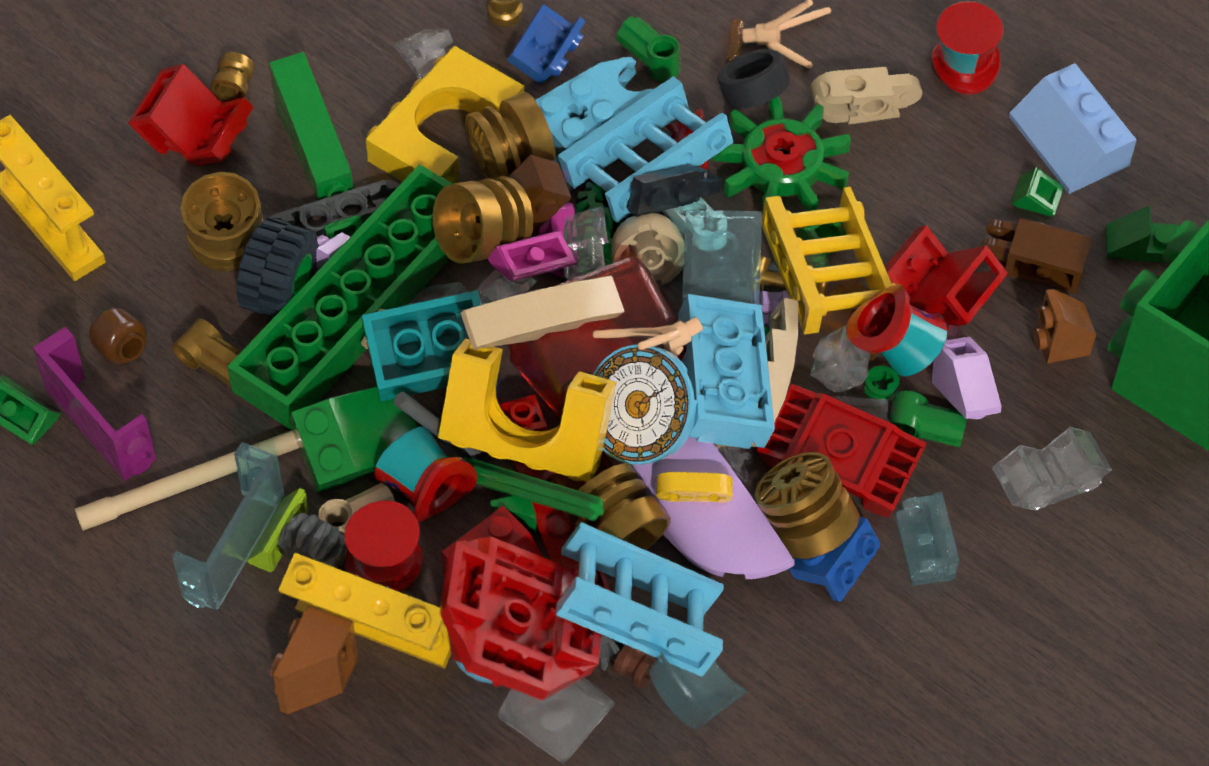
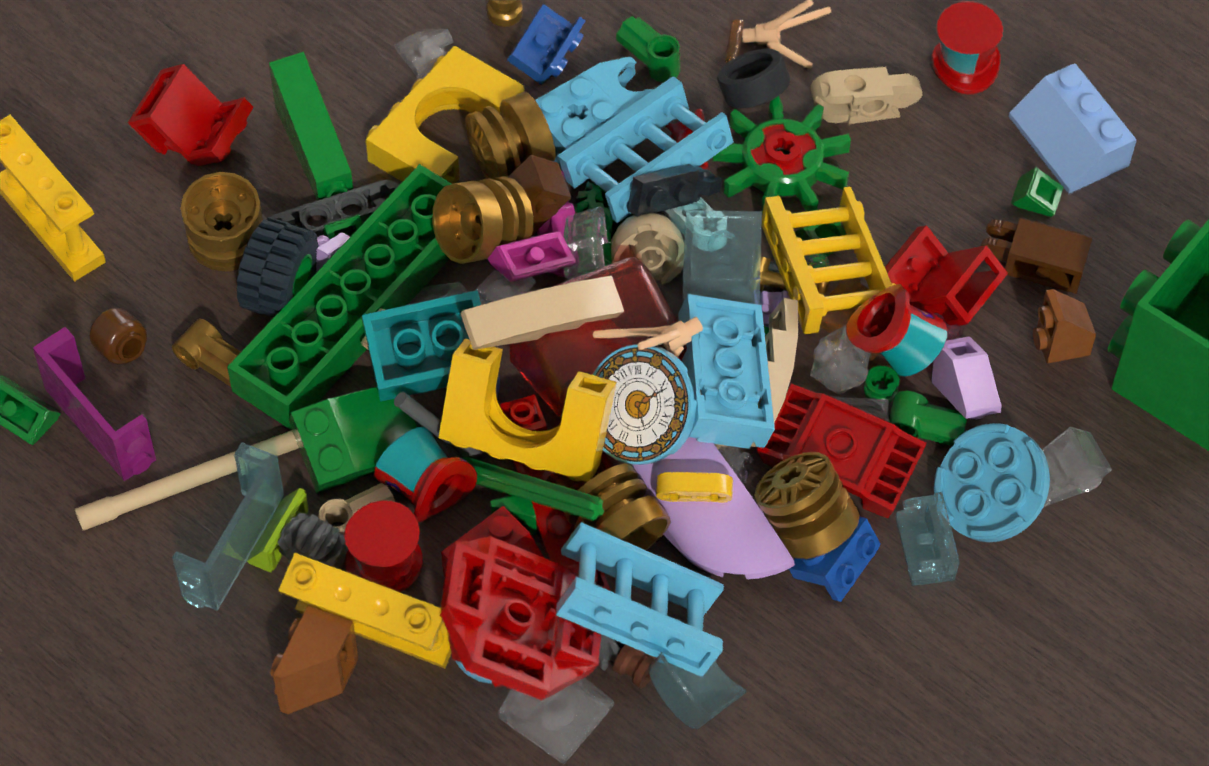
(233, 76): pearl gold wheel -> none
(993, 482): none -> medium azure tile
(1137, 238): green slope -> none

